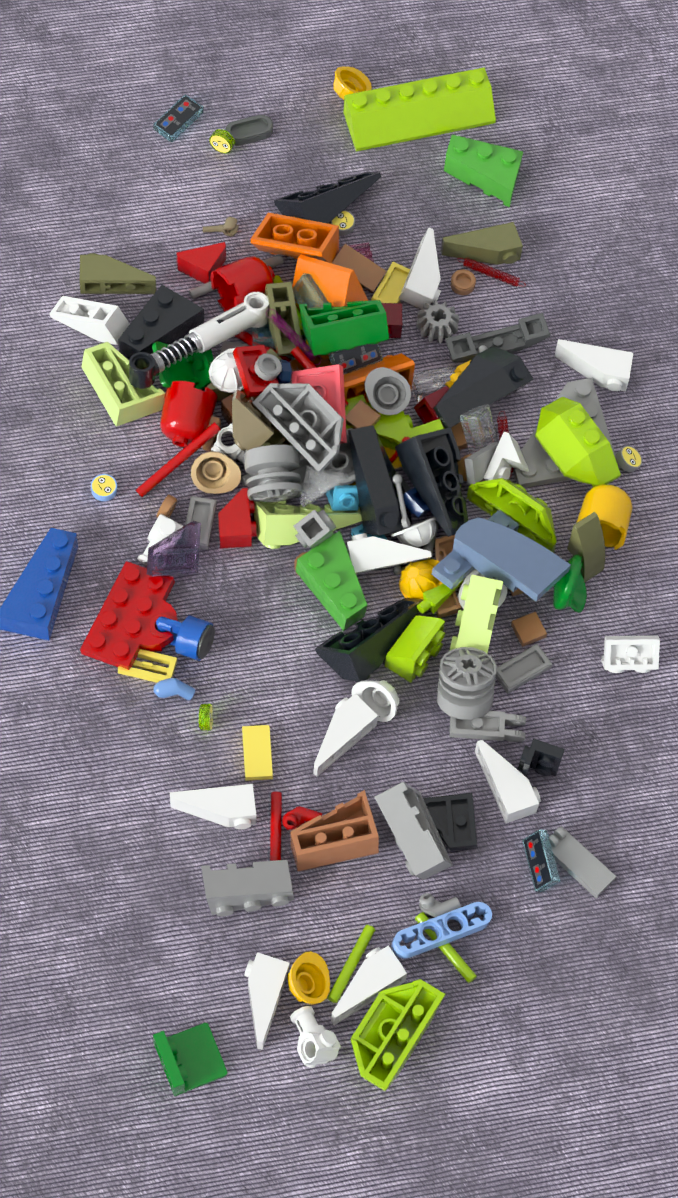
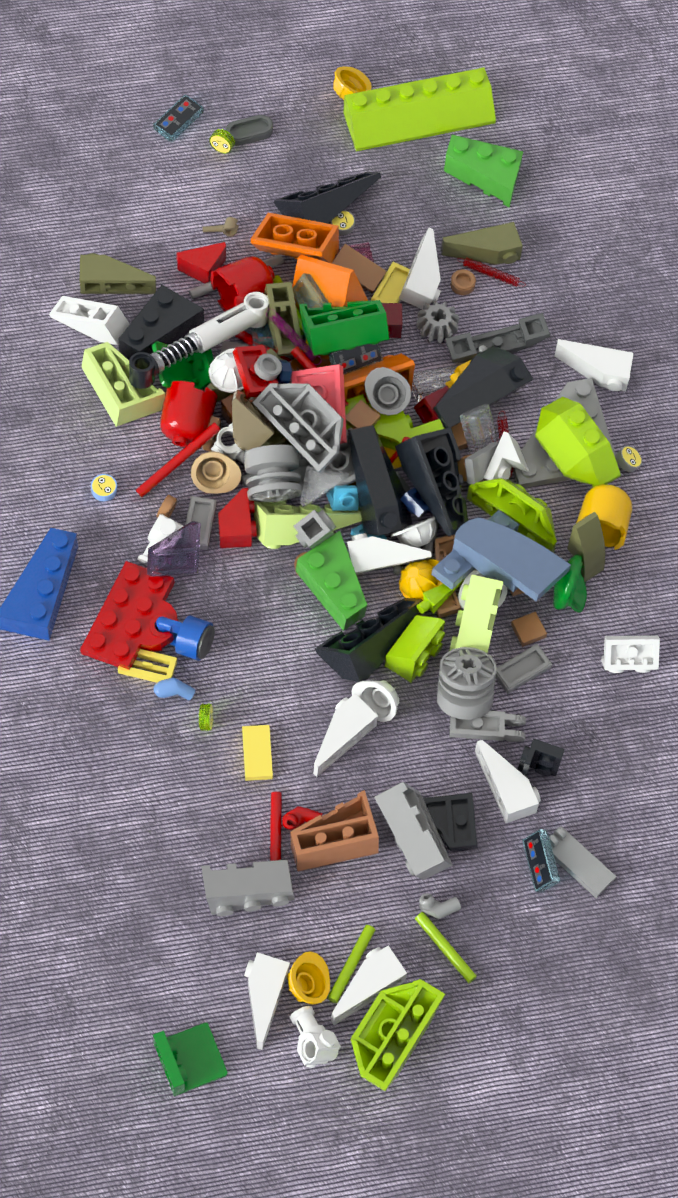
(222, 805): white slope -> none
(397, 479): light grey hinge -> none
(440, 927): light blue beam -> none

